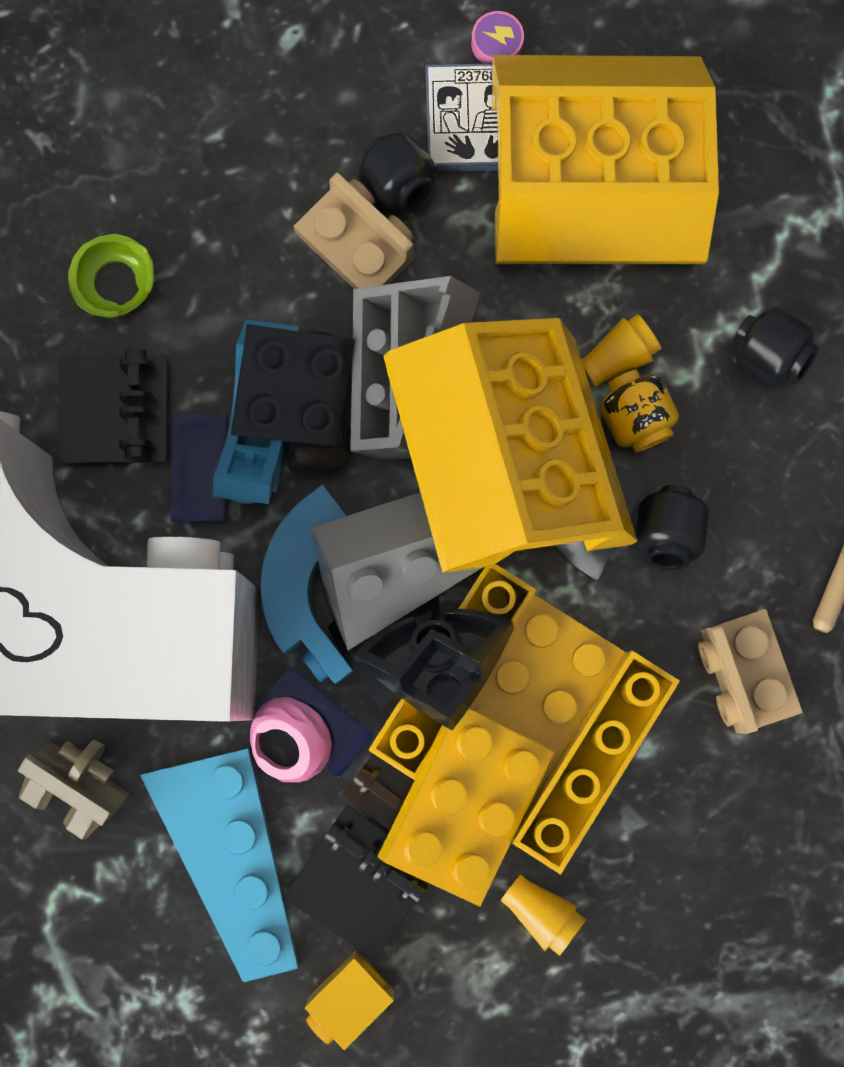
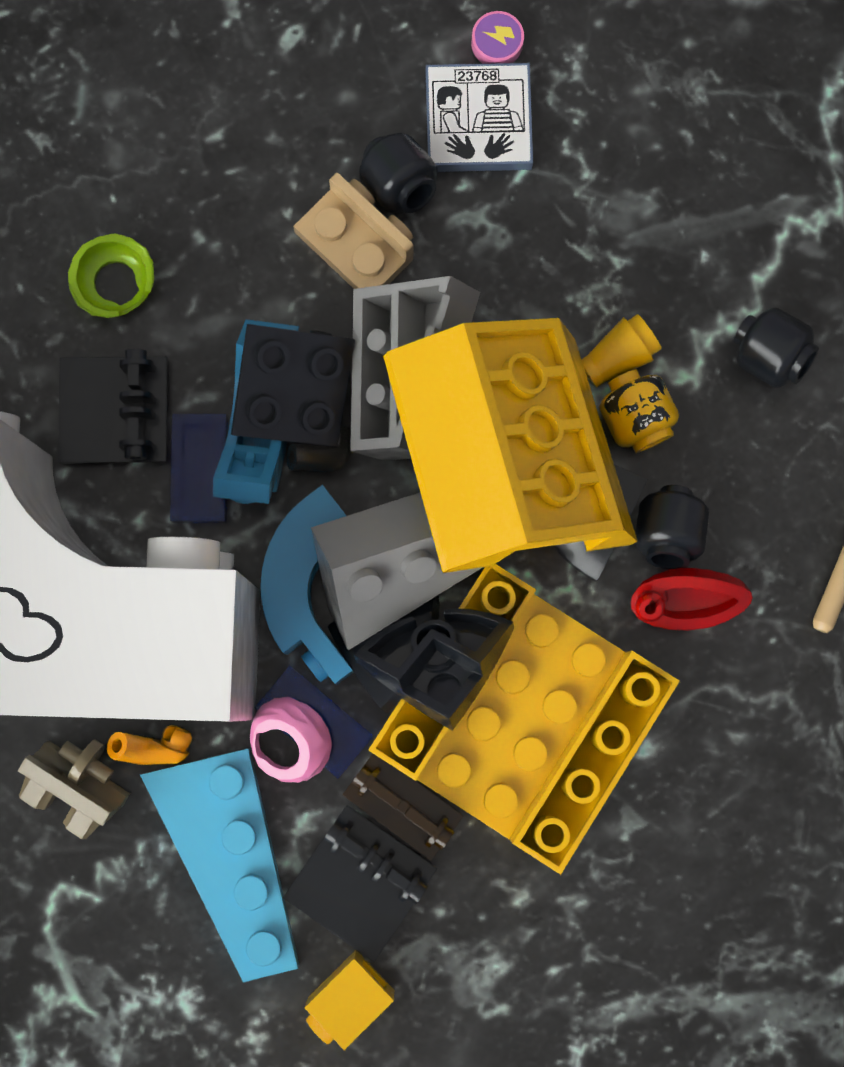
(150, 751): none -> light orange arm
(466, 806): yellow plate -> none
(544, 914): yellow cone -> none
(604, 159): yellow slope -> none
(690, 599): none -> red arm
(749, 672): tan bracket -> none

